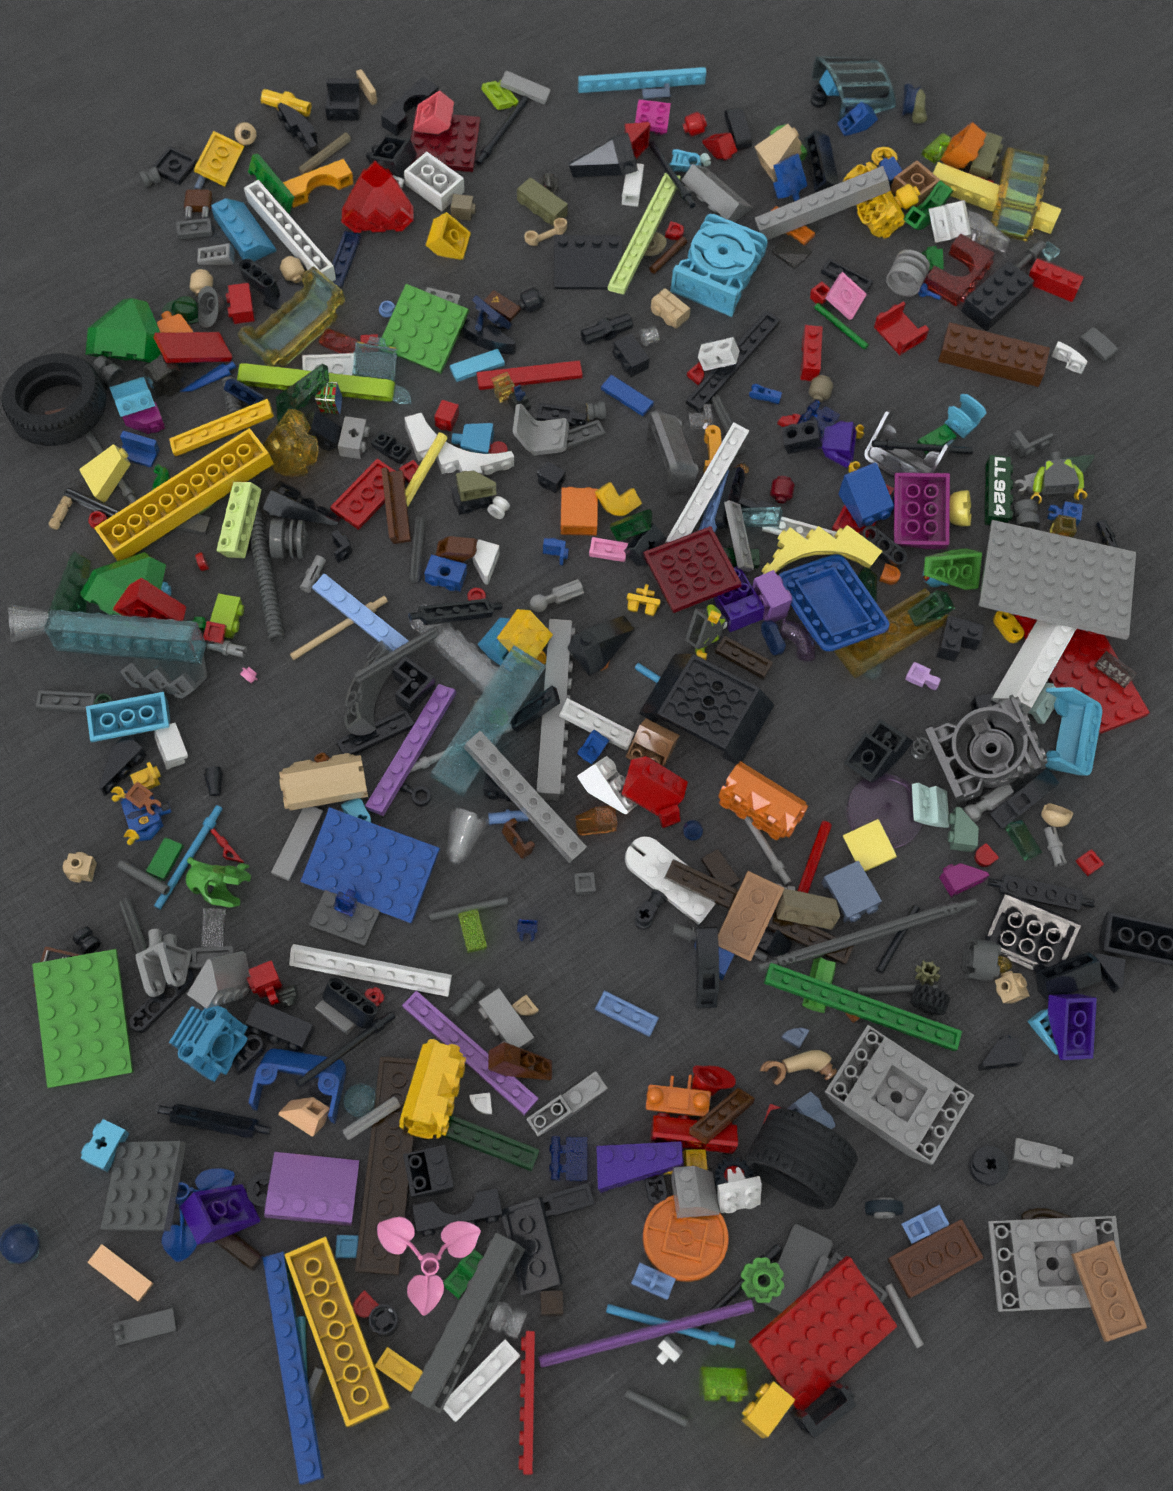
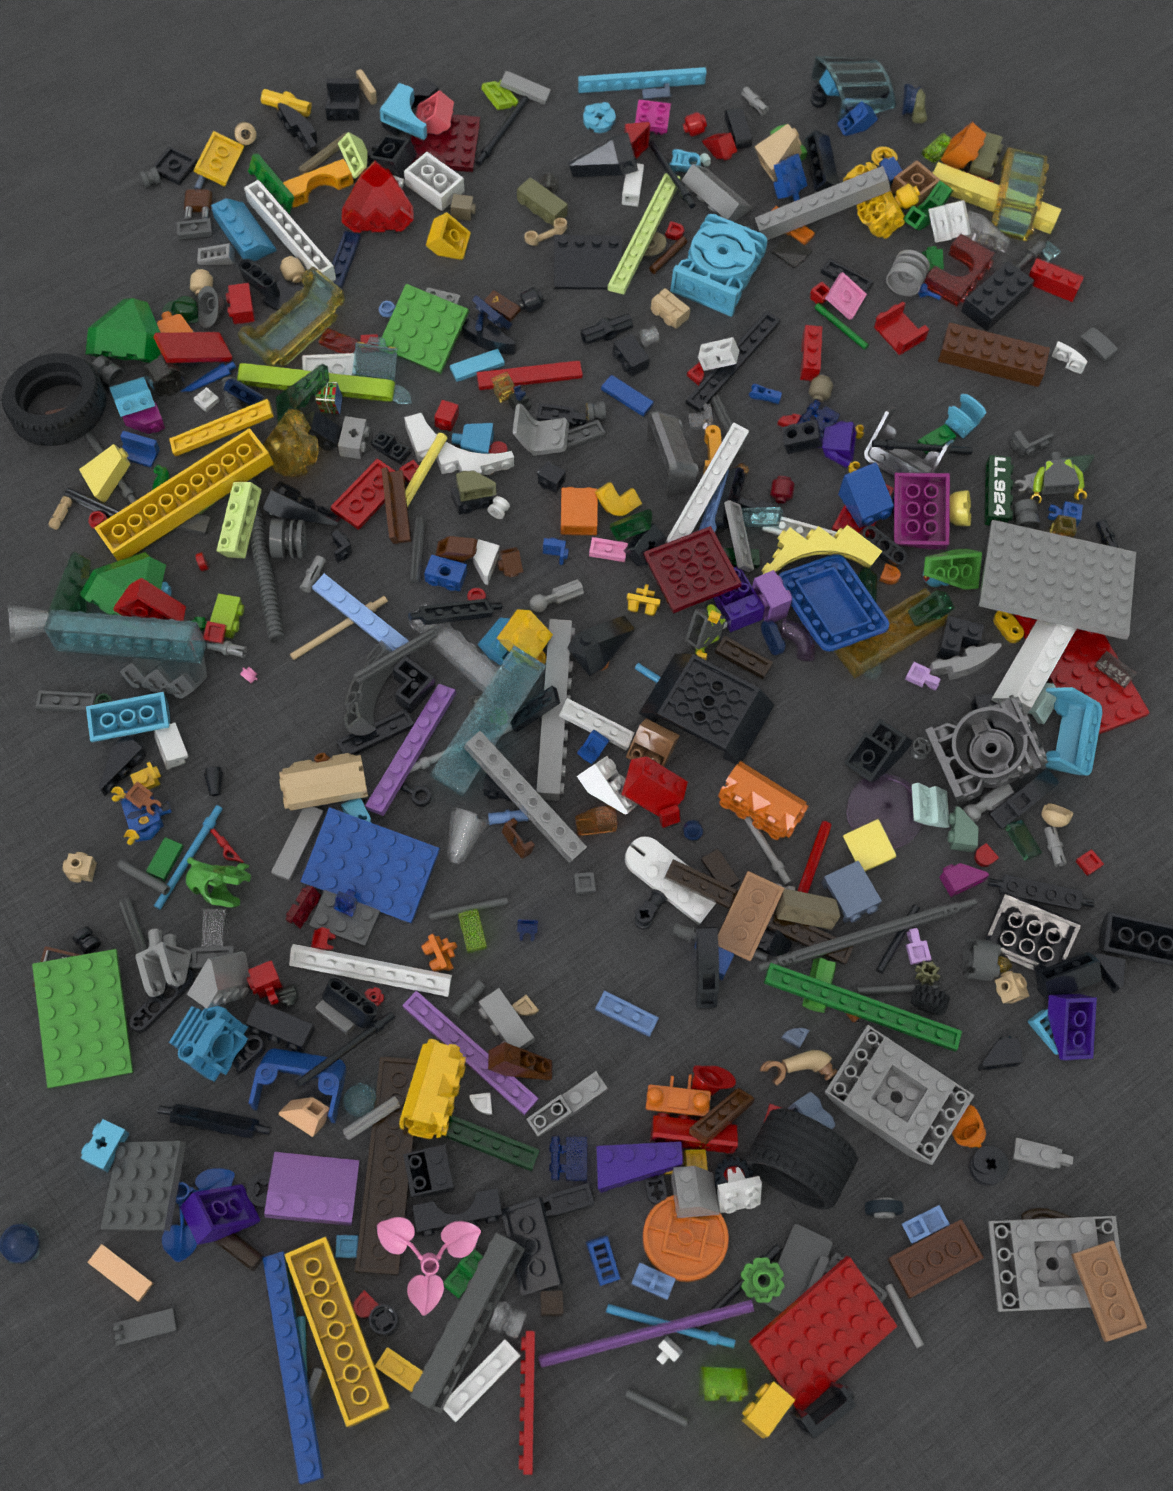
(206, 399): none -> white tile
(308, 899): none -> dark red hinge
(320, 939): none -> red tile
(354, 153): none -> yellowish green slope
(398, 112): none -> medium azure arch
(436, 946): none -> orange hips
(510, 562): none -> reddish brown brick
(596, 1262): none -> blue slope
(599, 110): none -> medium azure plate
(754, 100): none -> light grey pin
(917, 949): none -> lavender plate
(970, 661): none -> light grey slope
(970, 1129): none -> orange piece

